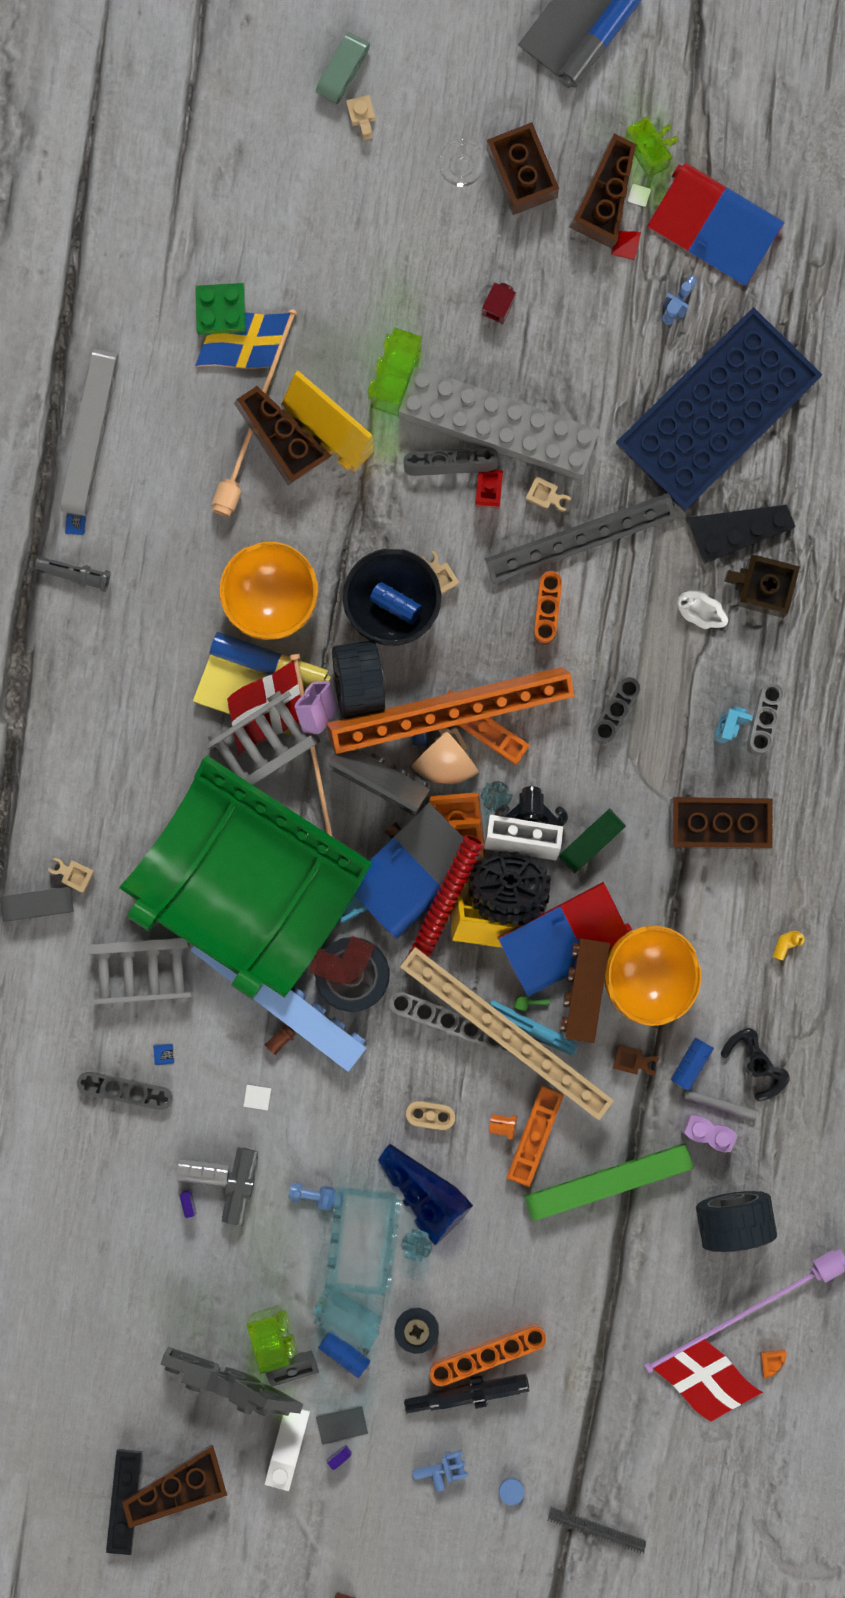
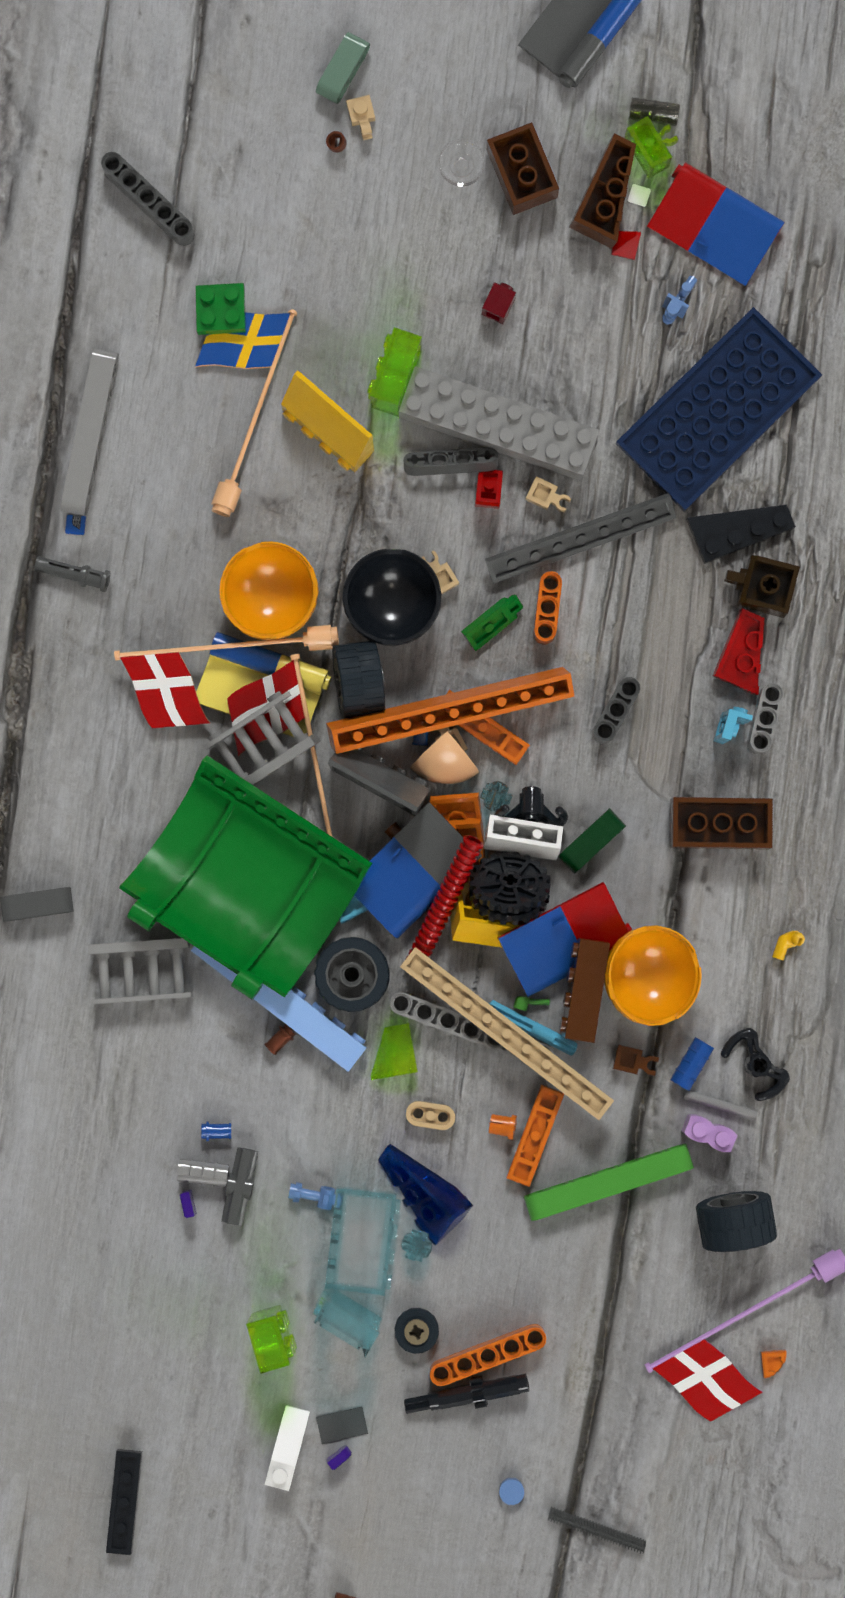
(75, 874): tan plate -> none
(124, 1092): dark grey beam -> none
(140, 190): none -> dark grey beam
(163, 1054): blue sticker -> none
(167, 687): none -> flag
(181, 1488): reddish brown wedge -> none
(215, 1131): none -> blue pin
(236, 1385): dark grey plate -> none
(257, 1097): white sticker -> none
(282, 439): reddish brown wedge -> none
(302, 1365): dark grey plate -> none
(316, 707): lavender brick -> none
(331, 141): none -> copper hinge
(344, 1354): blue axle -> none
(346, 968): clear red plate -> none
(395, 1053): none -> clear neon green slope
(396, 603): blue axle -> none
(446, 1467): medium blue arm -> none
(492, 621): none -> green hinge
(657, 111): none -> clear smoke axle
(702, 609): white arm -> none
(741, 655): none -> red wing

